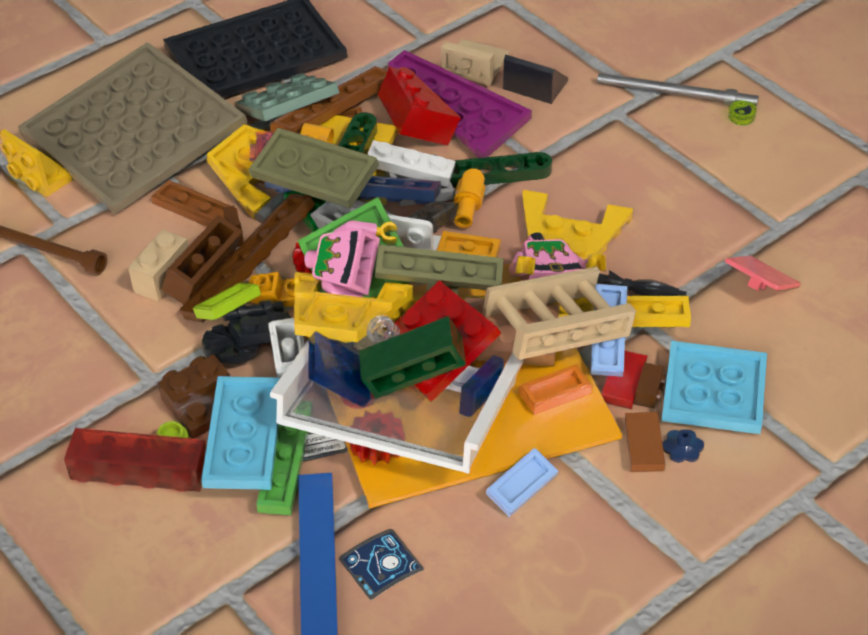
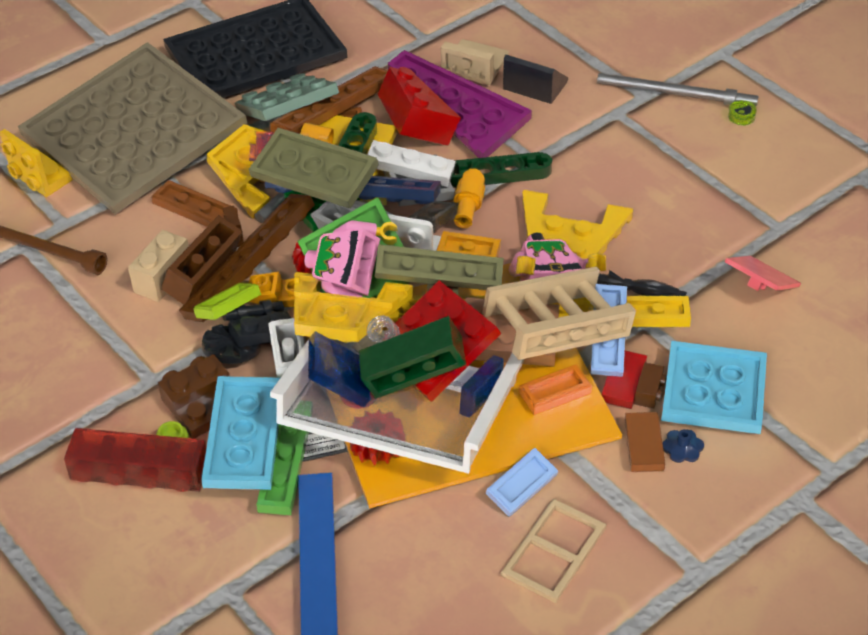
(380, 563): sticker -> none
(576, 560): none -> tan window

